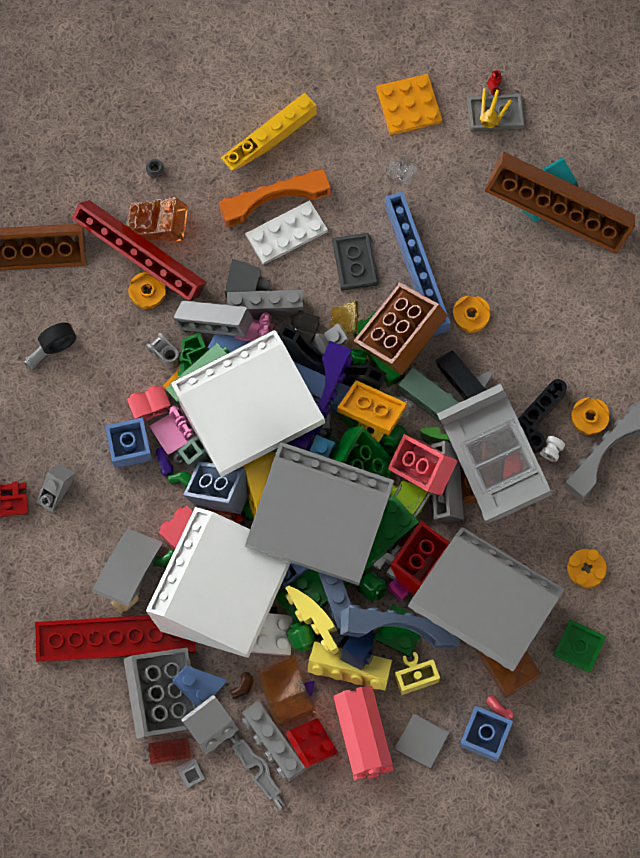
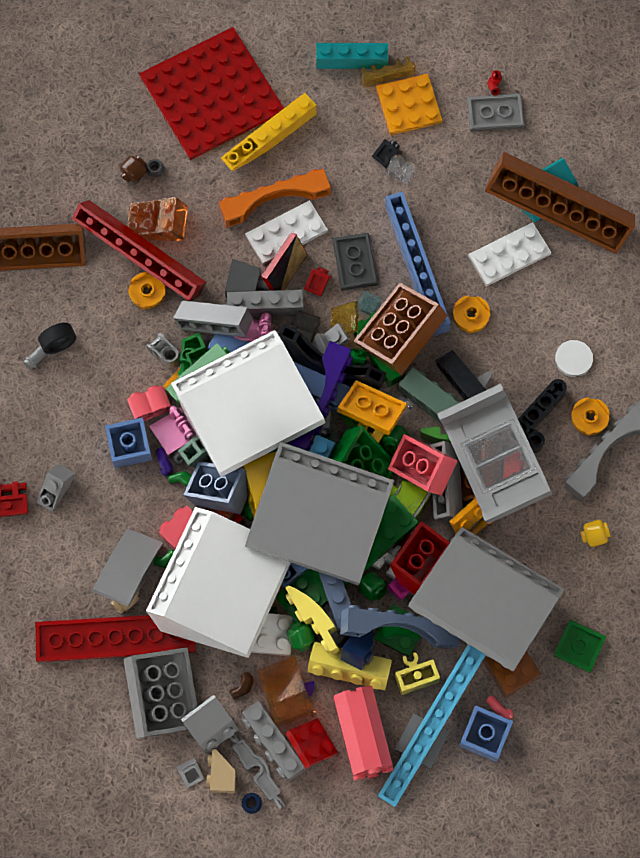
(133, 169): none -> reddish brown head
(169, 750): clear red tile -> none
(197, 684): medium blue wing -> none
(211, 93): none -> red plate
(222, 774): none -> tan slope
(251, 796): none -> dark blue plate
(285, 263): none -> tile
(317, 281): none -> red bracket
(351, 55): none -> teal brick
(368, 303): none -> clear light blue plate
(386, 151): none -> black bracket
(388, 73): none -> clear yellow plate
(431, 725): none -> medium azure plate
(468, 517): none -> light orange plate
(490, 118): yellow plant -> none
(509, 254): none -> white plate
(552, 448): white wheel -> none
(573, 358): none -> white tile
(591, 558): light orange plate -> none
(595, 533): none -> yellow head

